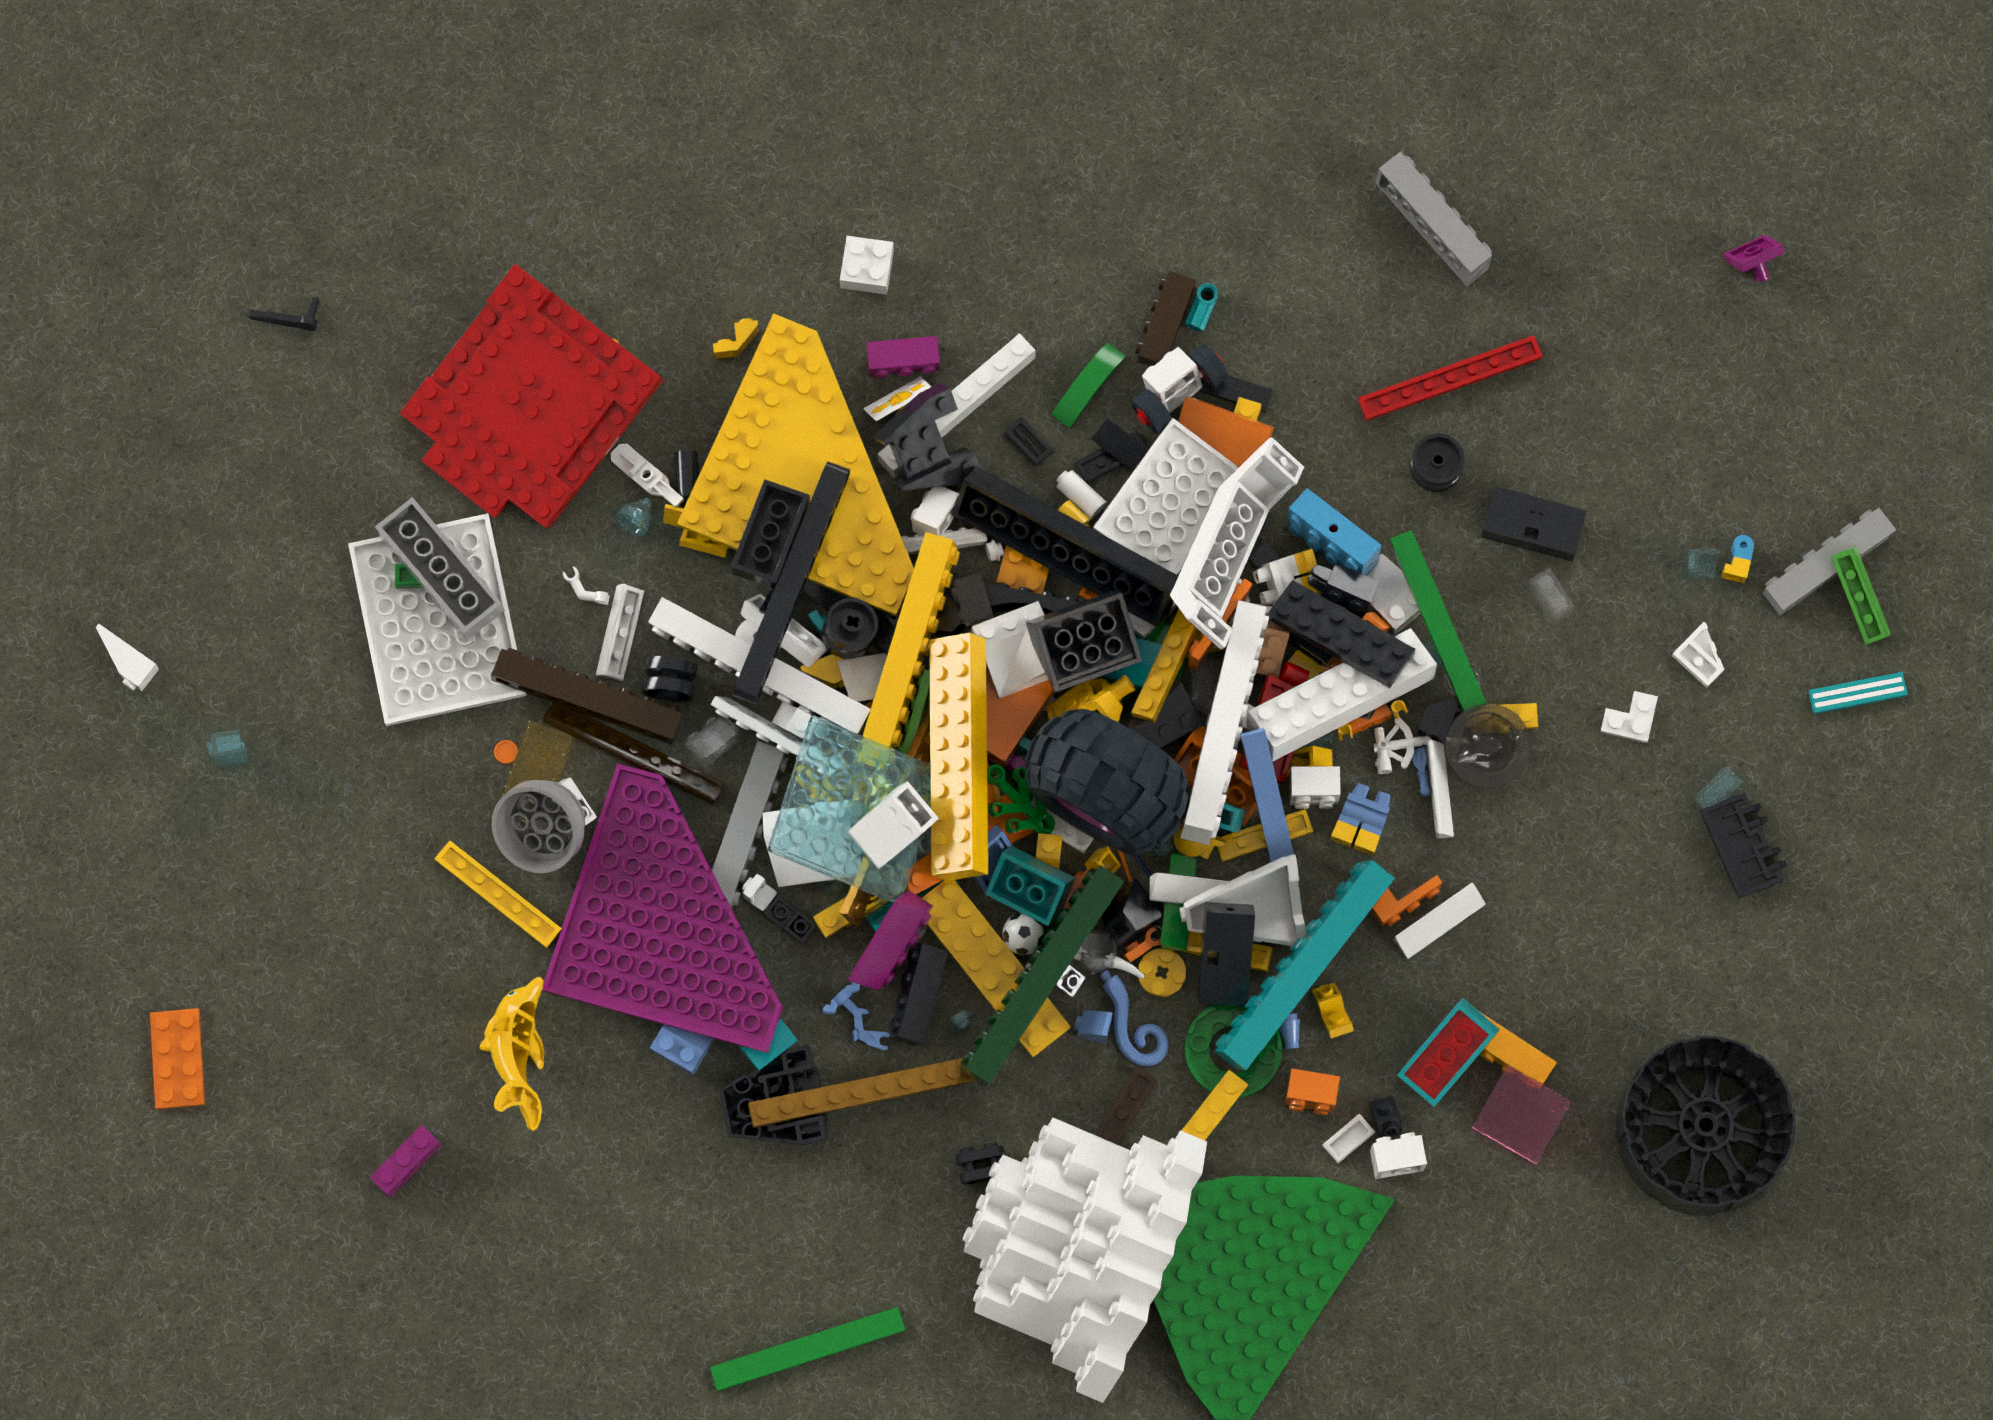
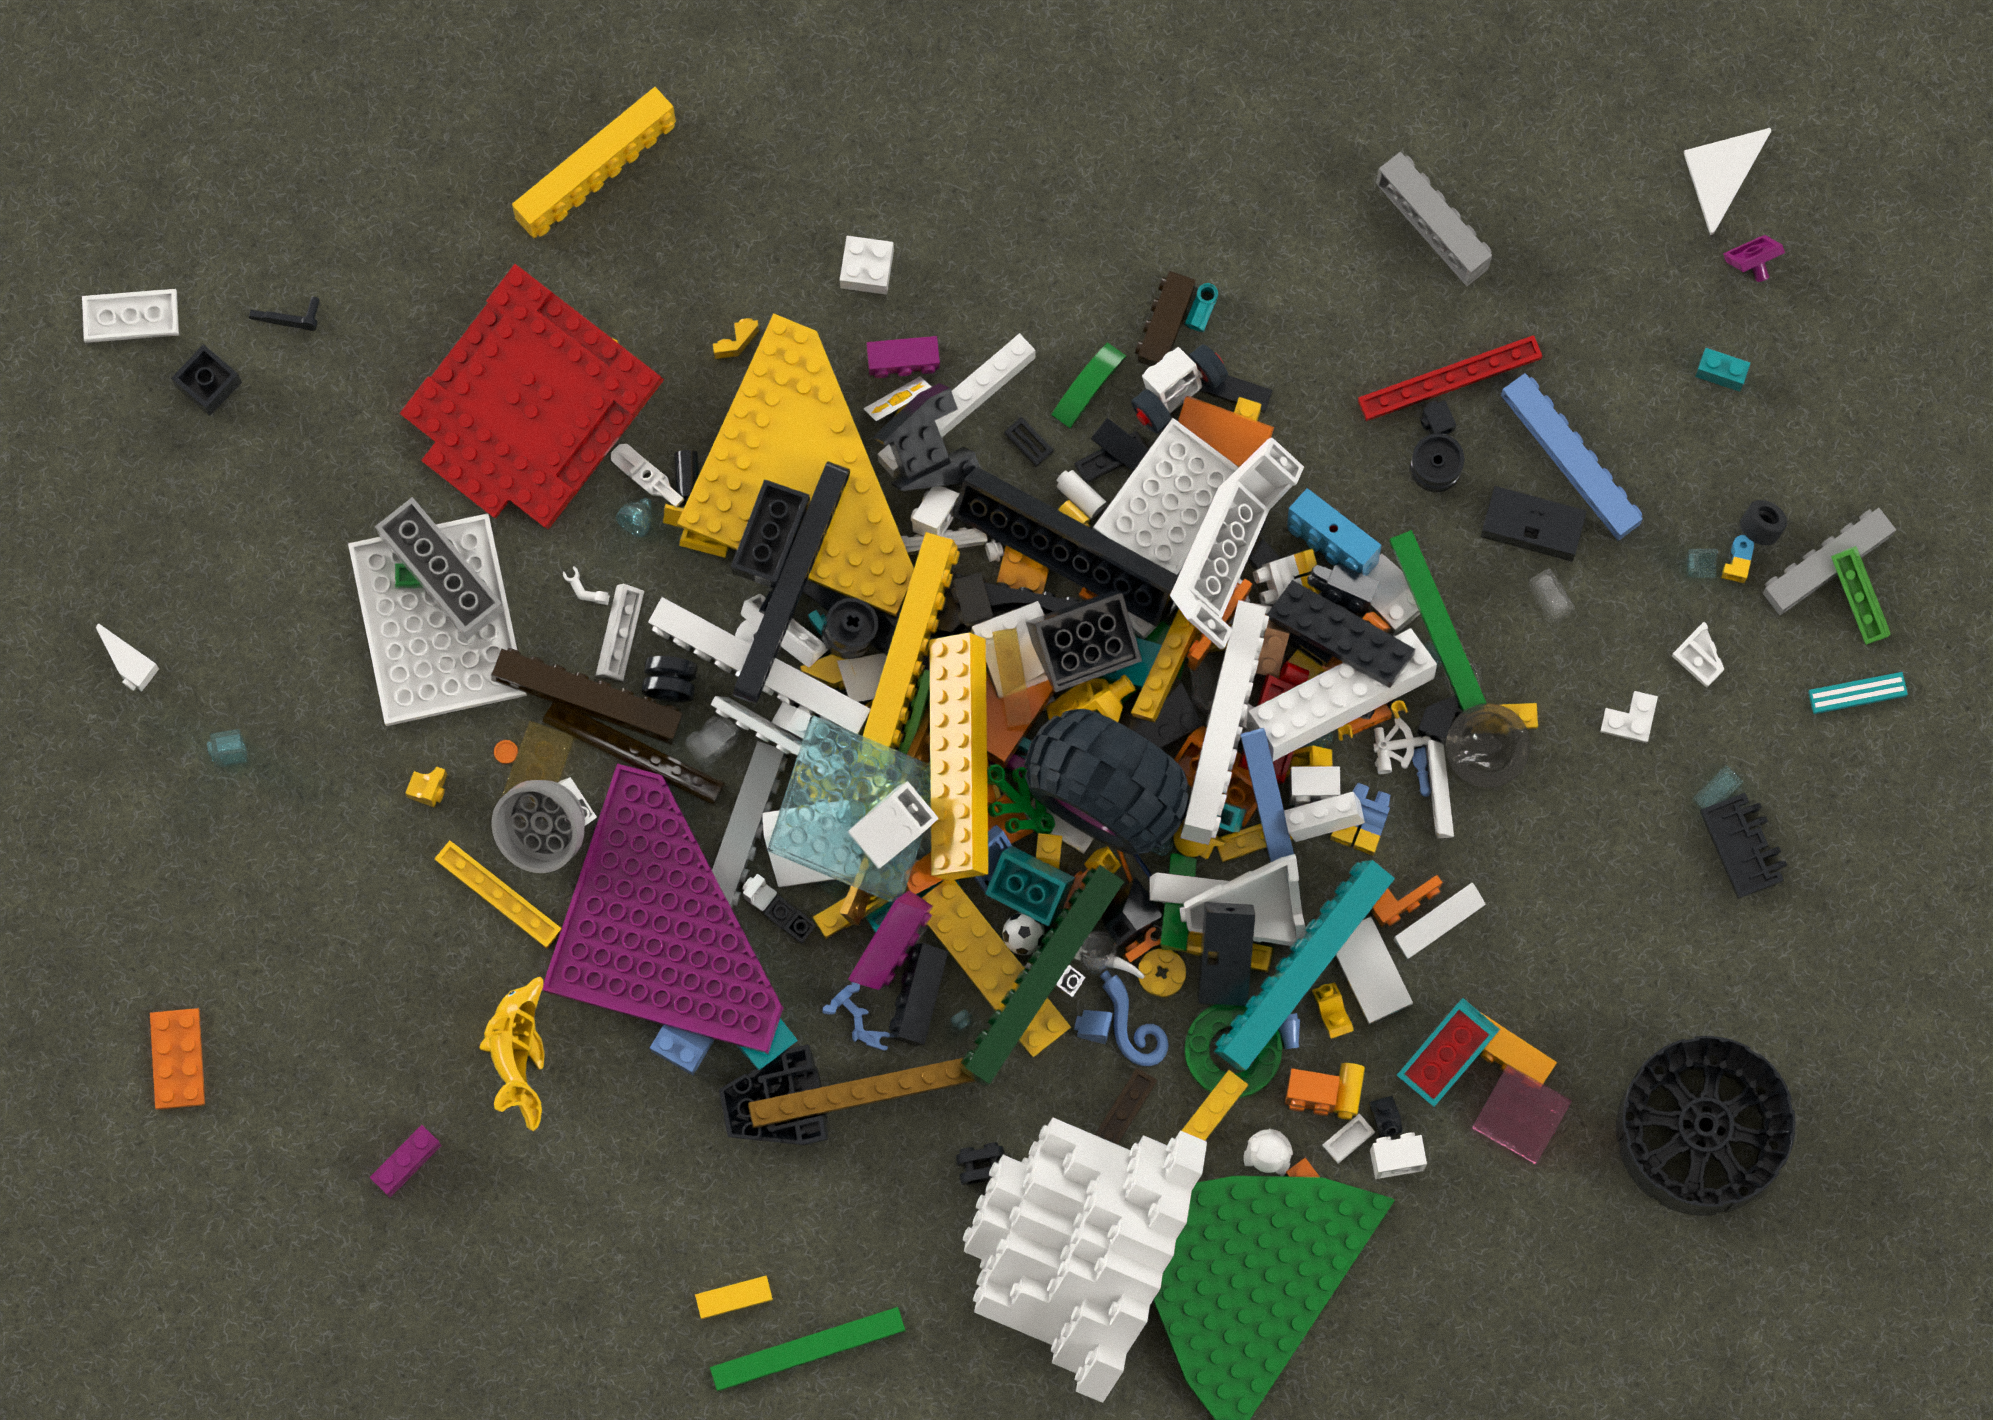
(130, 315): none -> white tile
(206, 380): none -> black brick
(427, 787): none -> yellow brick
(594, 163): none -> yellow brick
(733, 1297): none -> yellow tile
(1012, 677): none -> clear yellow tile
(1269, 1152): none -> white helmet
(1302, 1169): none -> orange plate
(1324, 816): none -> white brick
(1349, 1090): none -> yellow brick
(1372, 973): none -> white tile
(1438, 418): none -> black brick
(1571, 456): none -> medium blue brick
(1720, 171): none -> white tile
(1722, 369): none -> teal brick
(1763, 522): none -> black tyre

